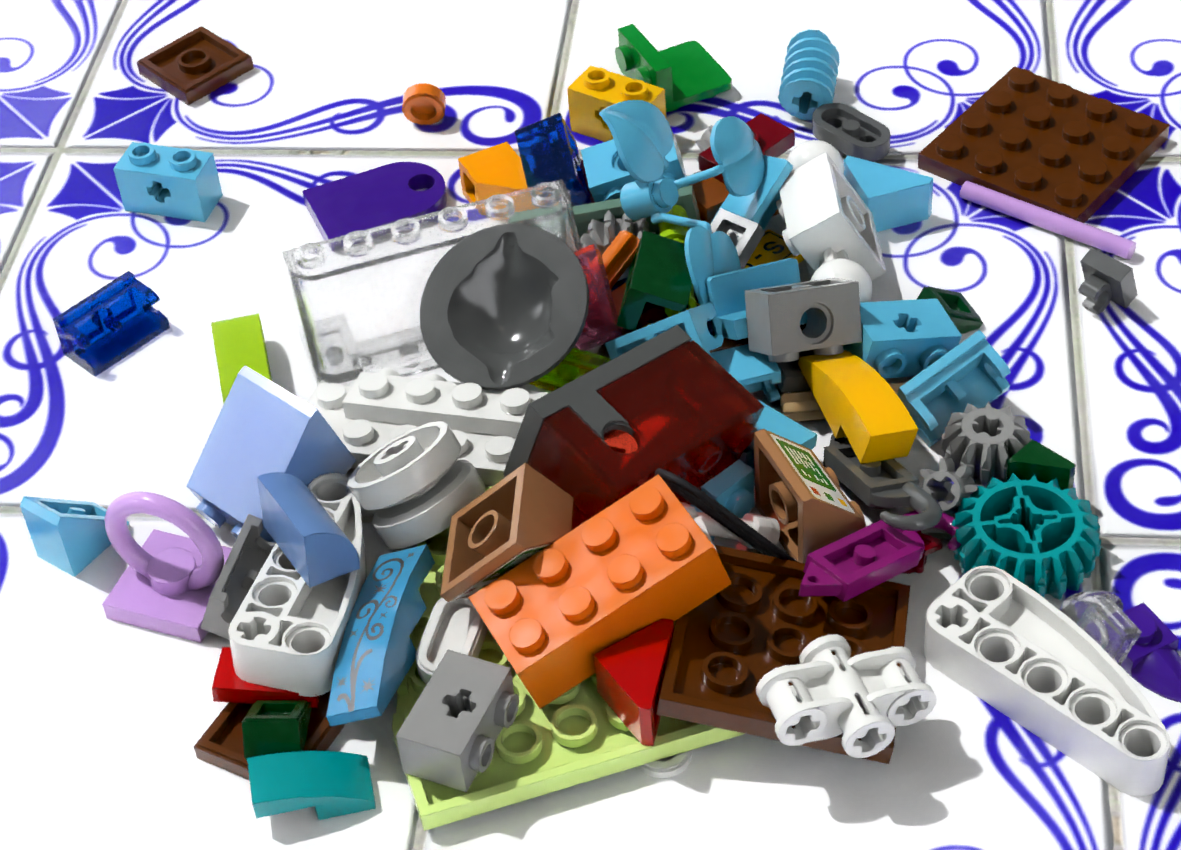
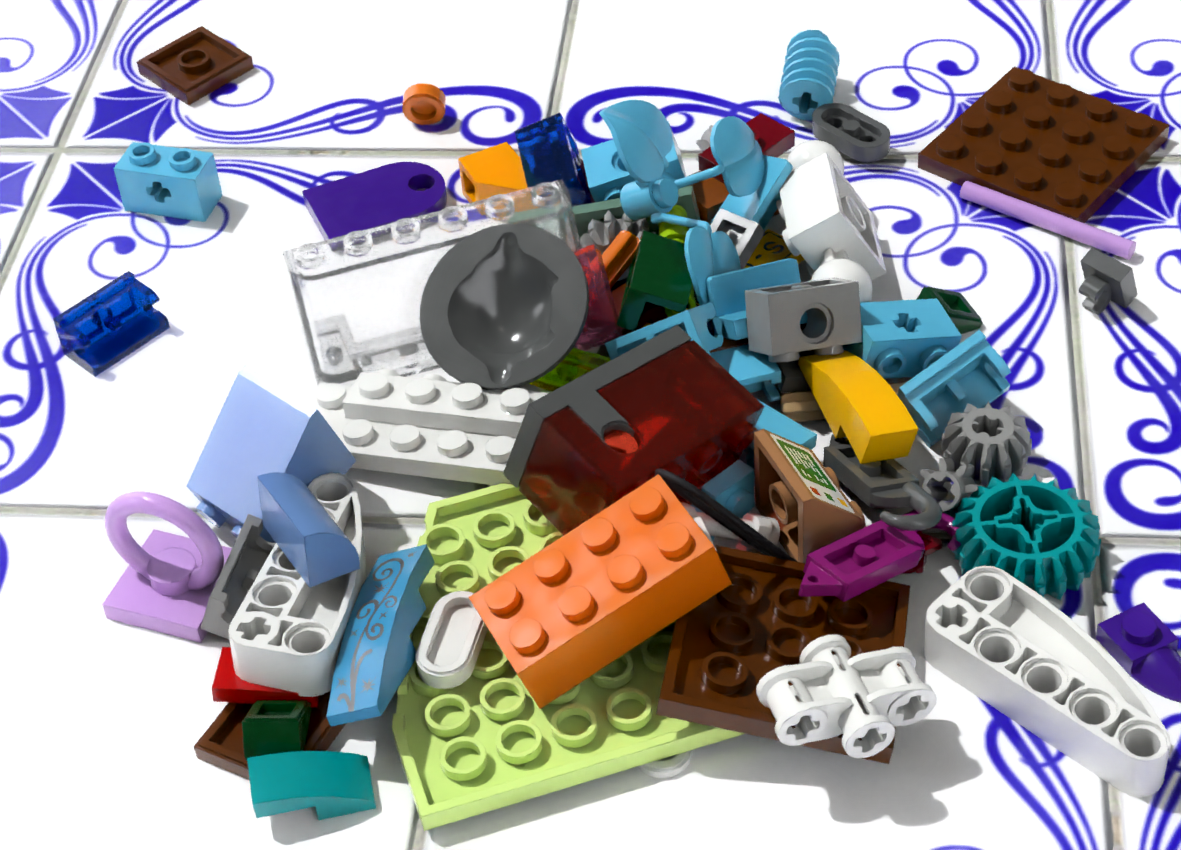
(66, 531): medium azure slope -> none
(237, 344): lime beam -> none
(415, 484): white wheel -> none
(457, 721): light grey brick -> none
(503, 530): medium nougat slope -> none
(601, 88): yellow brick -> none
(632, 677): red slope -> none
(682, 70): green bracket -> none
(890, 193): medium azure slope -> none
(1043, 462): dark green slope -> none
(1102, 618): clear plate -> none

